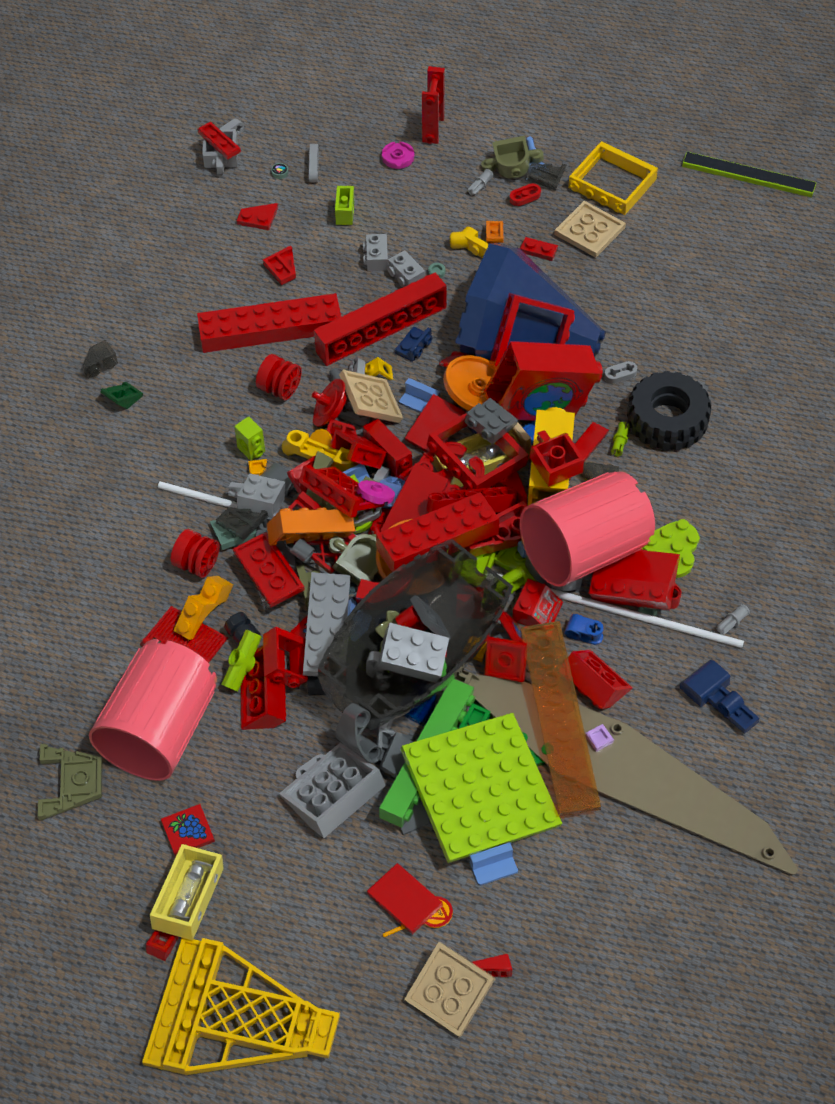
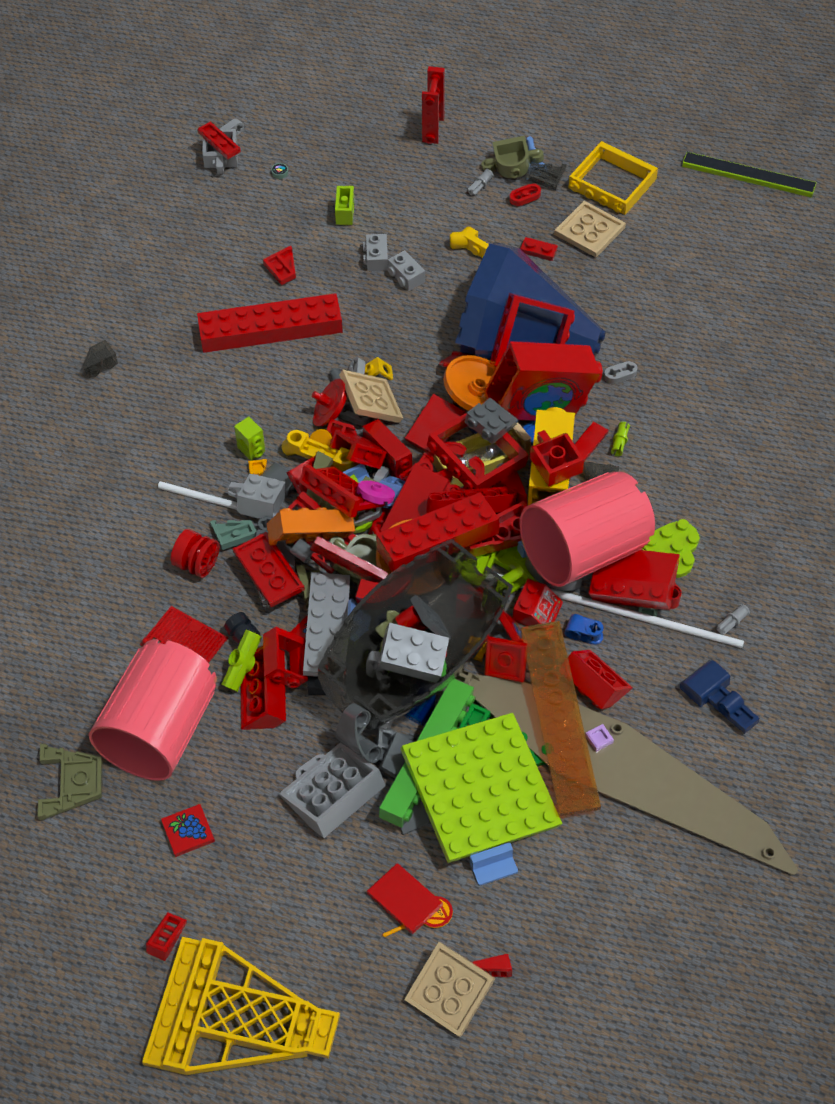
(123, 395): dark green slope -> none
(186, 892): light yellow piece -> none
(199, 606): light orange arch -> none
(241, 521): clear smoke wing -> none
(258, 216): red wing -> none
(278, 377): red wheel -> none
(313, 162): light grey beam -> none
(347, 560): none -> red tile
(380, 319): red brick -> none
(398, 155): dark pink plate -> none
(414, 343): dark blue bracket -> none
(417, 395): medium blue panel -> none
(438, 268): sand green tile -> none
(494, 232): orange plate -> none
(663, 430): black tyre -> none

